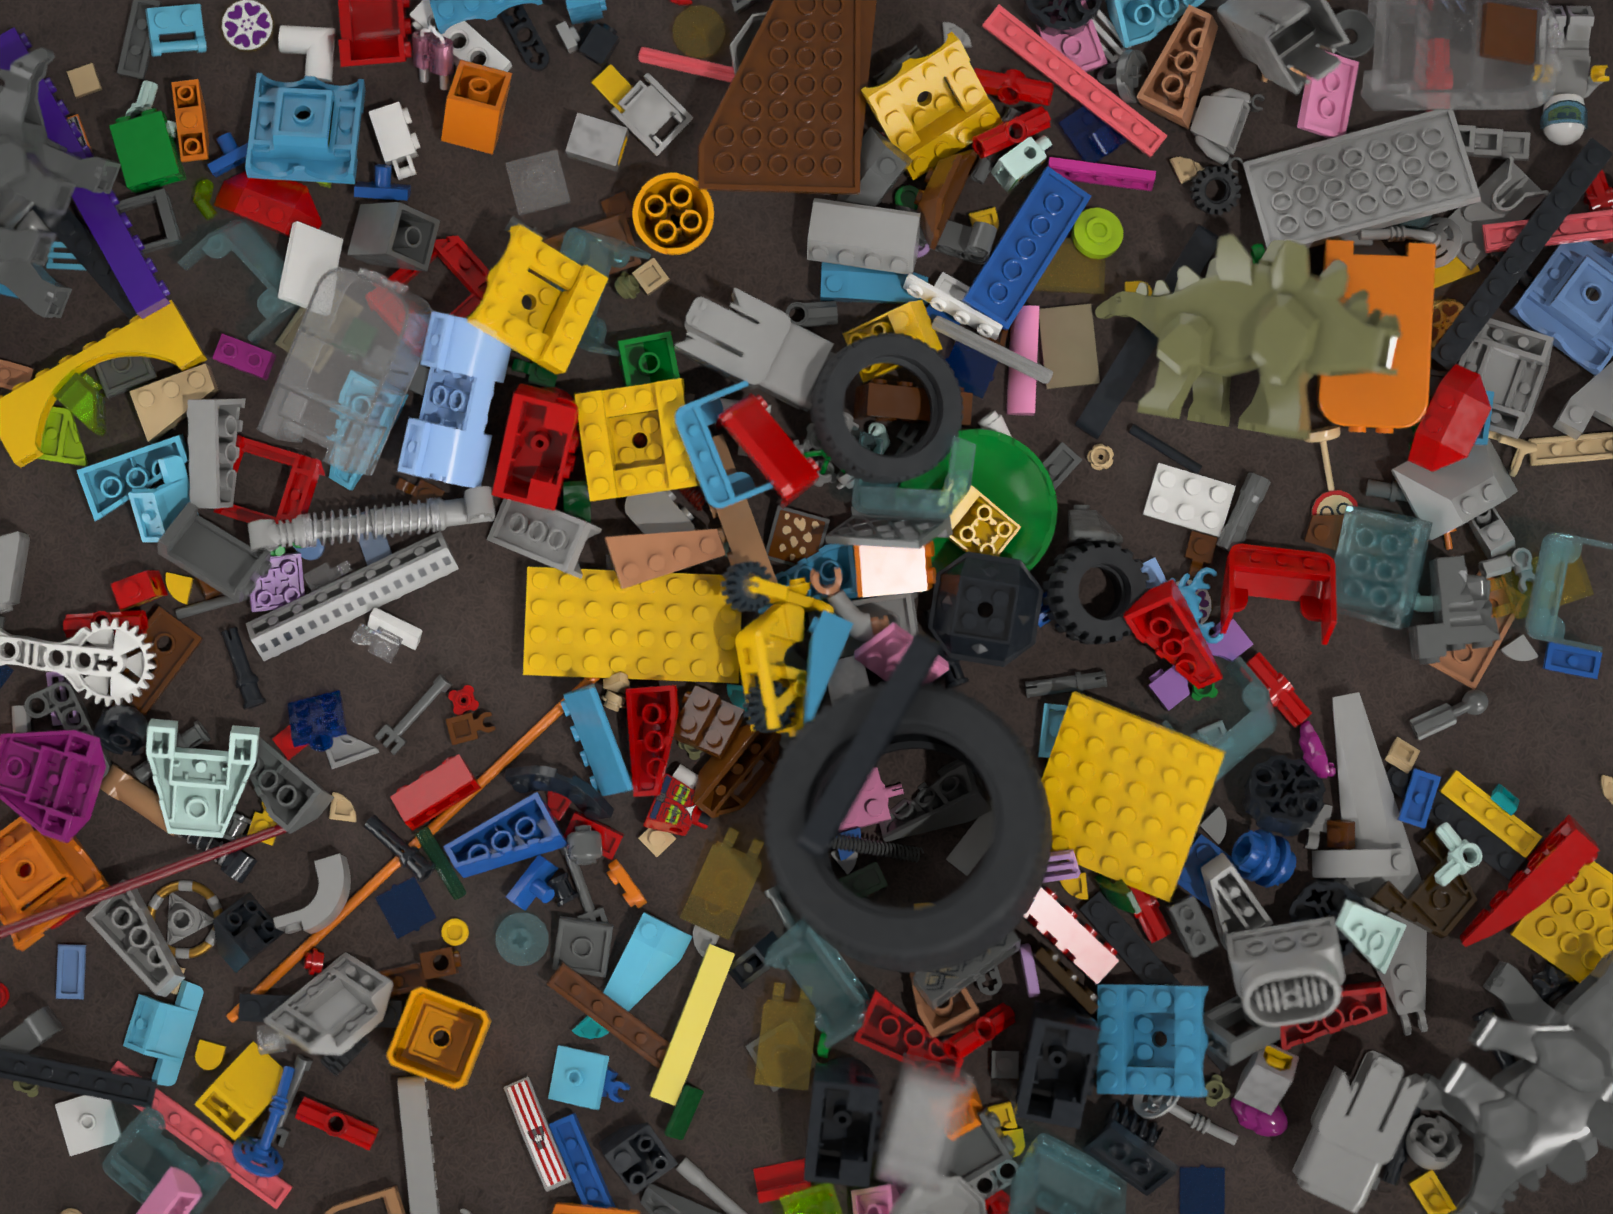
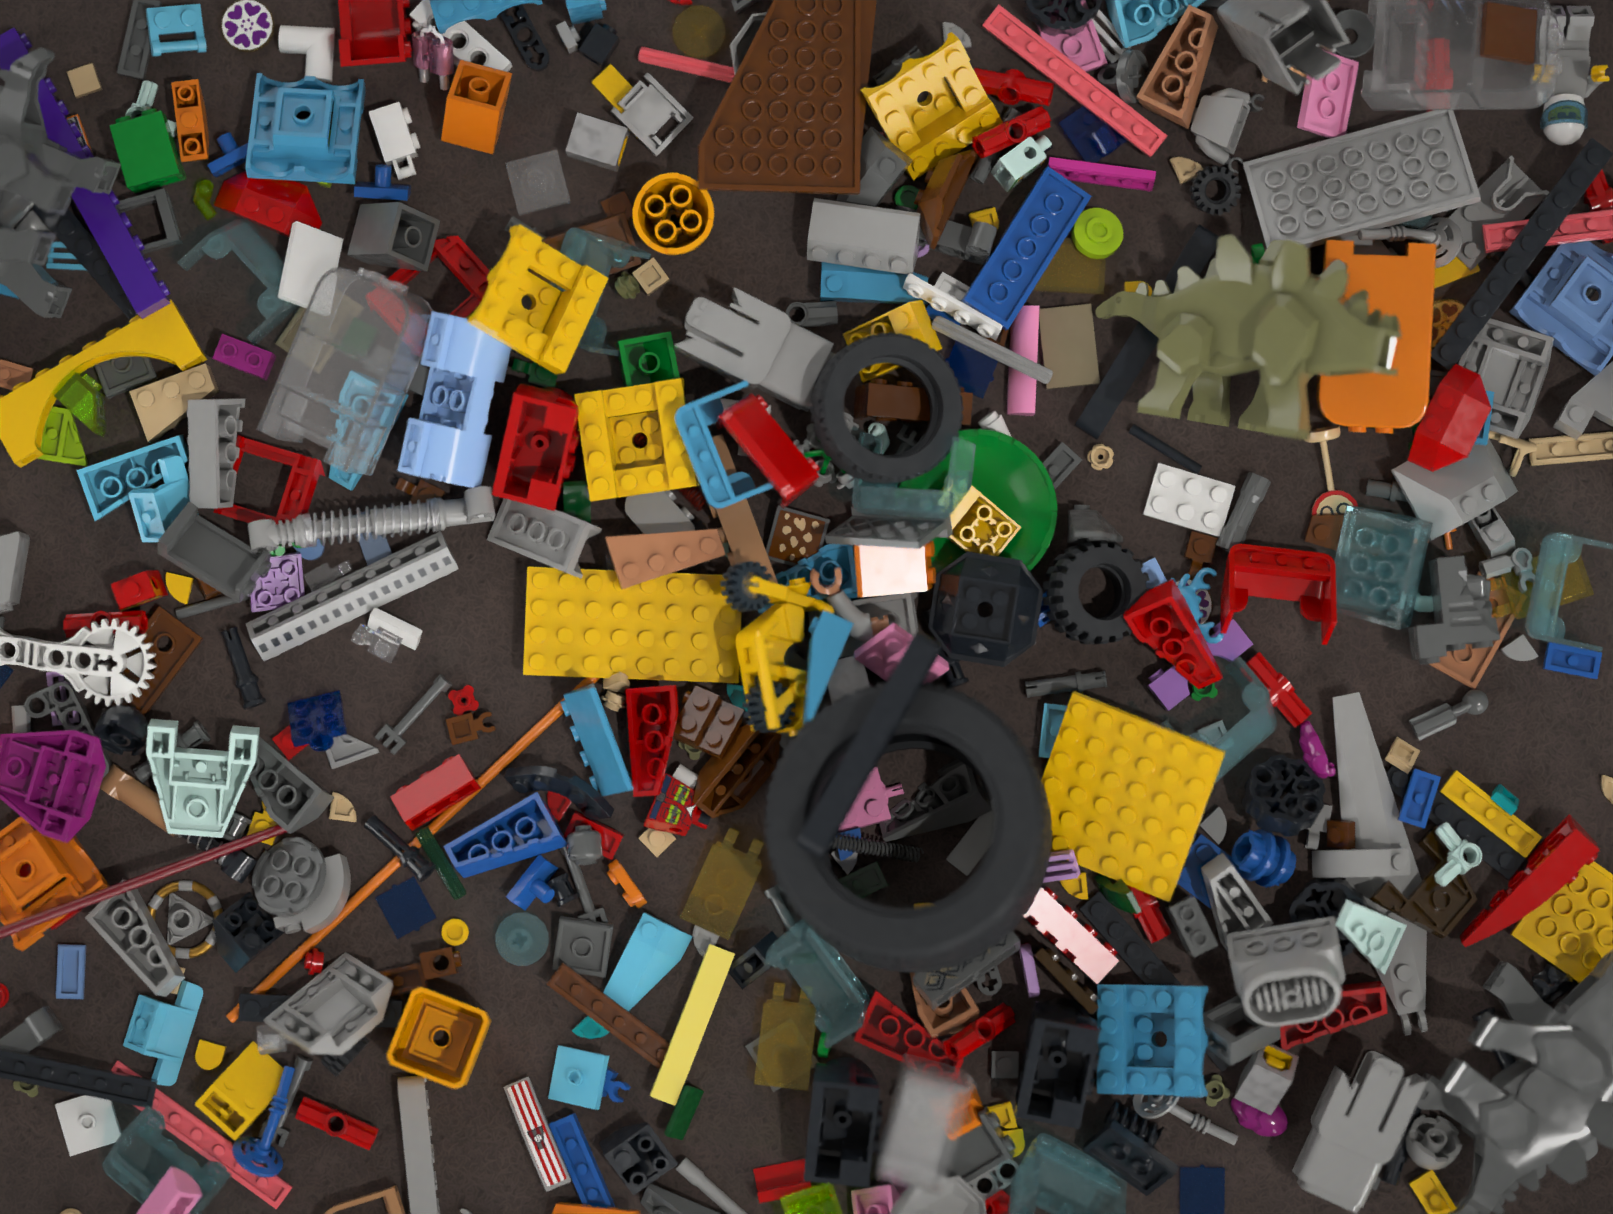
(289, 877): none -> dark grey tile
(1495, 143): light grey slope -> none

